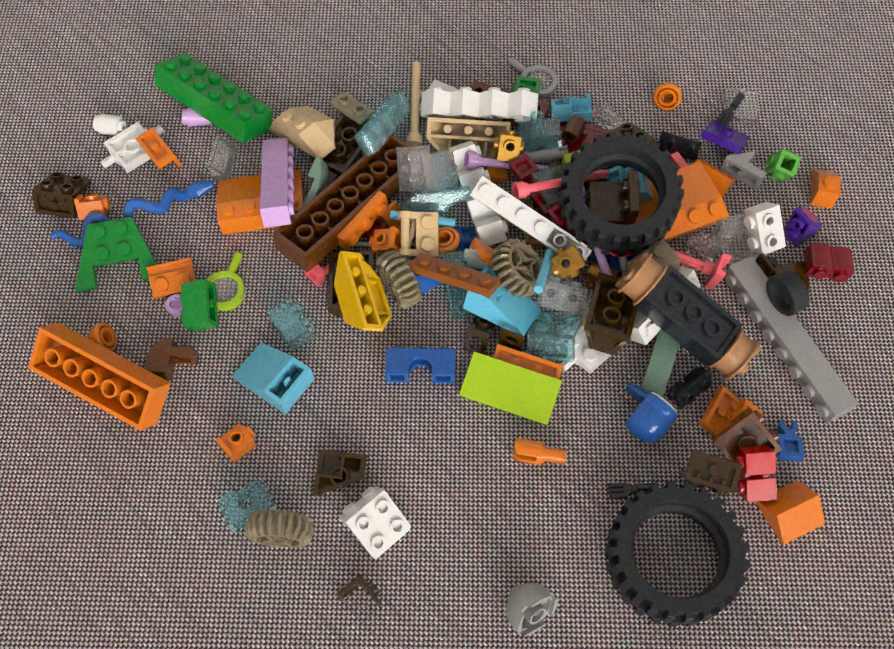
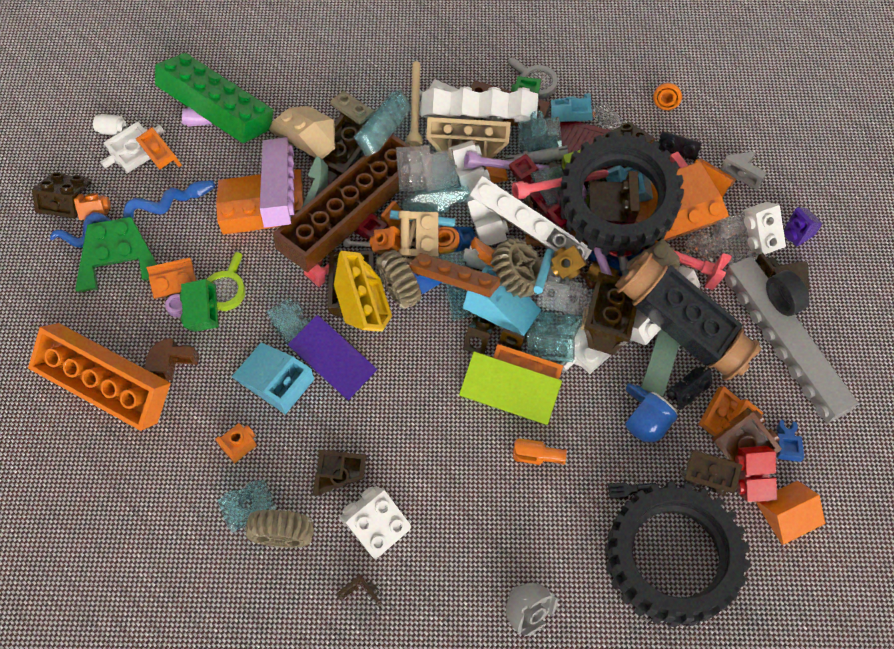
(103, 335): orange brick -> none
(221, 159): clear slope -> none
(332, 357): none -> dark purple window
(362, 221): orange plate -> none
(403, 360): blue arch -> none
(508, 154): brick -> none
(573, 129): reddish brown piece -> none
(725, 136): dark purple plate -> none
(727, 114): black piece -> none
(748, 107): clear piece -> none
(782, 165): bright green brick -> none
(824, 188): orange slope -> none
(828, 262): dark red brick -> none

